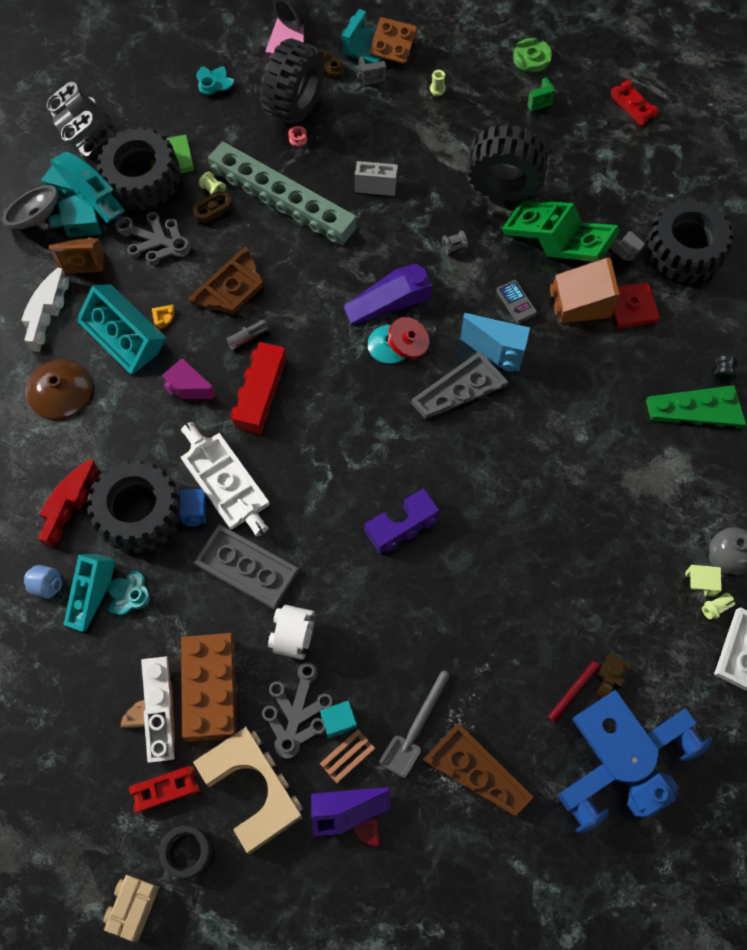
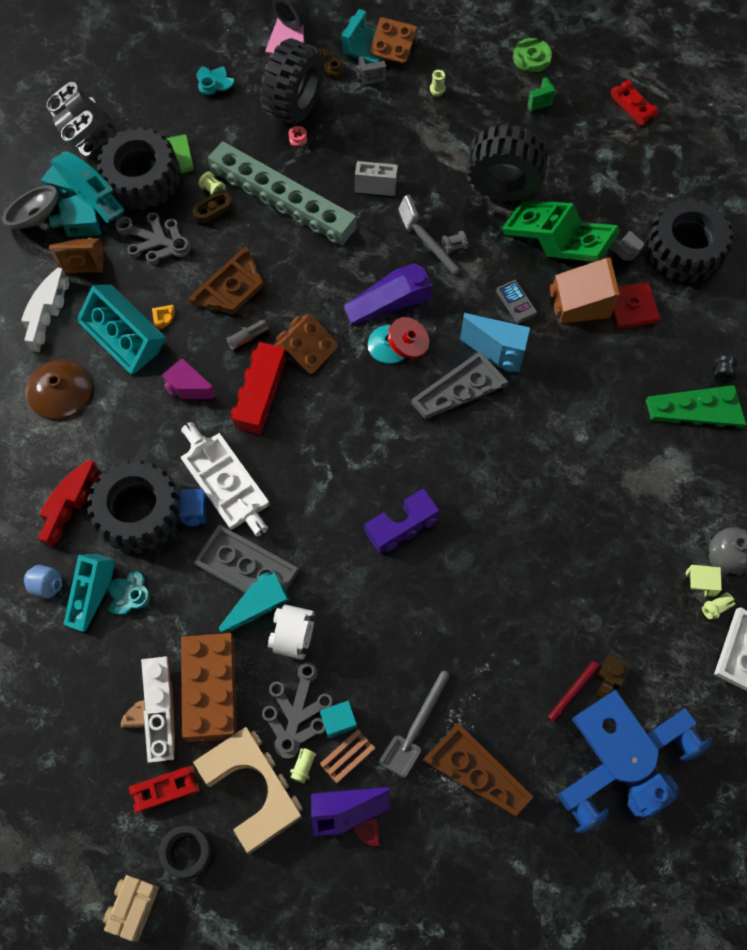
(258, 600): none -> teal slope
(303, 766): none -> yellowish green pin
(307, 342): none -> dark orange bracket
(410, 218): none -> dark grey piece

